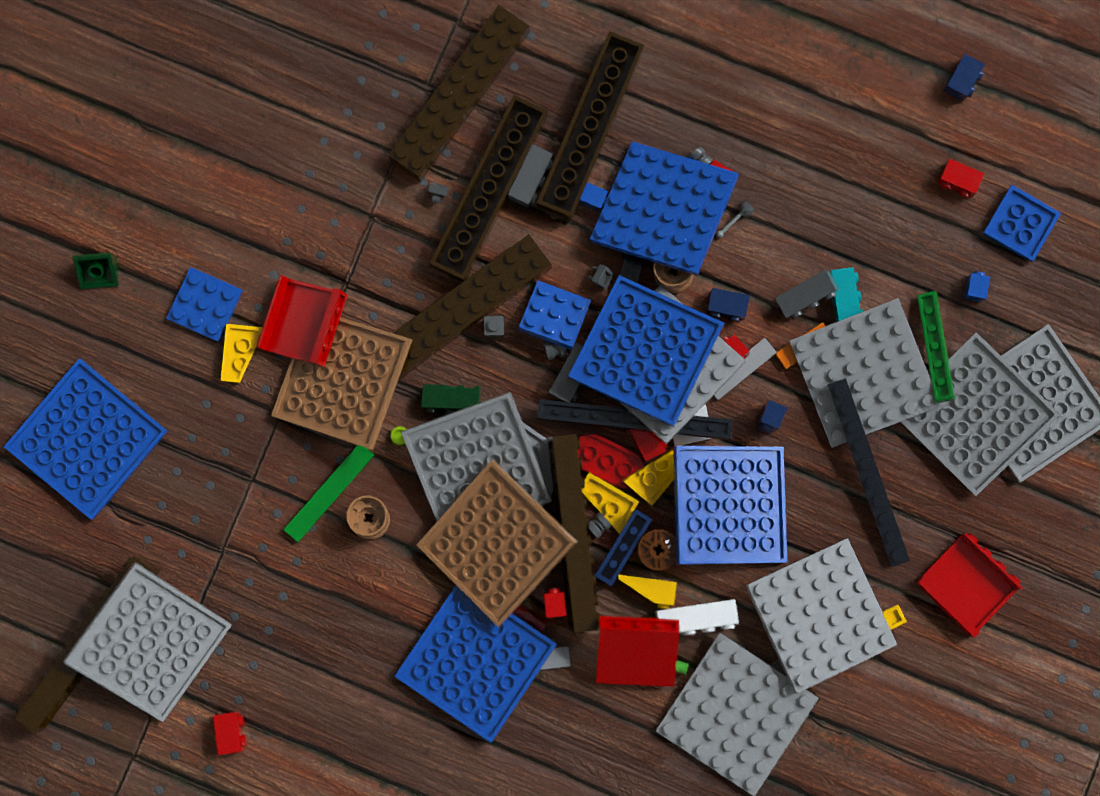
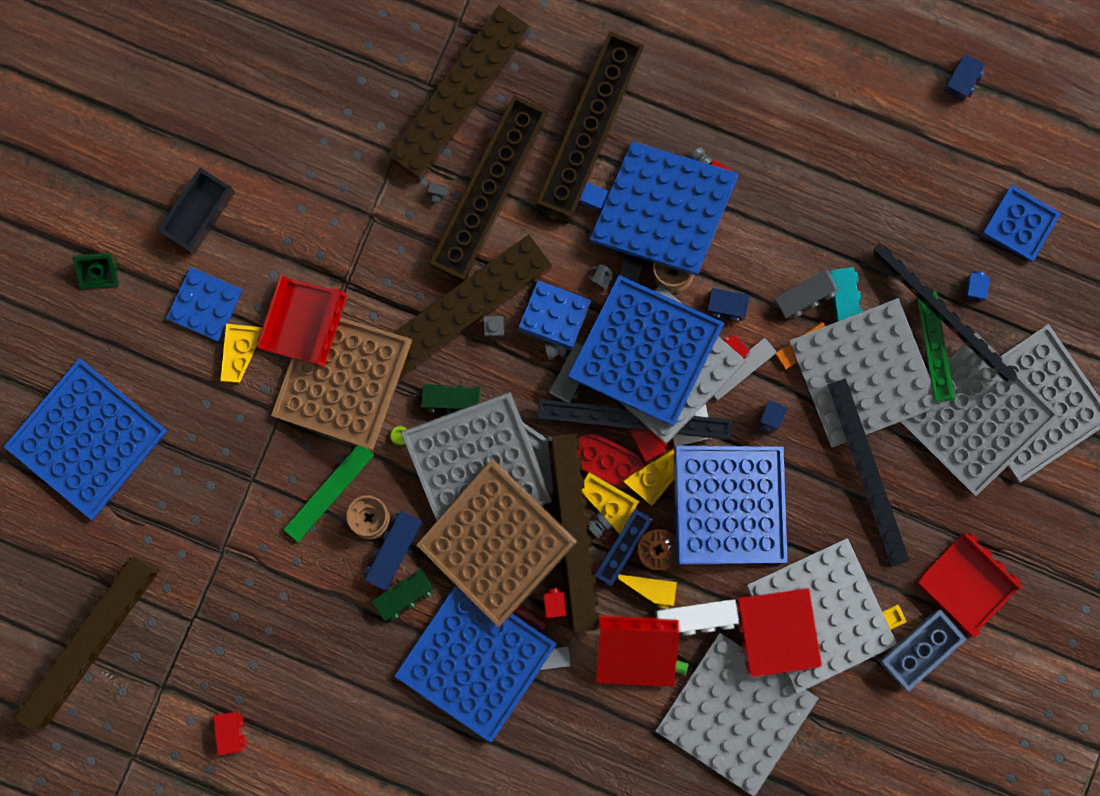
(147, 642): light grey plate -> none
(196, 211): none -> black piece
(393, 550): none -> dark blue brick
(404, 595): none -> dark green wedge
(531, 176): dark grey brick -> none
(744, 209): hinge -> none
(779, 632): none -> red panel
(922, 650): none -> sand blue brick
(950, 319): none -> black plate
(960, 178): red brick -> none

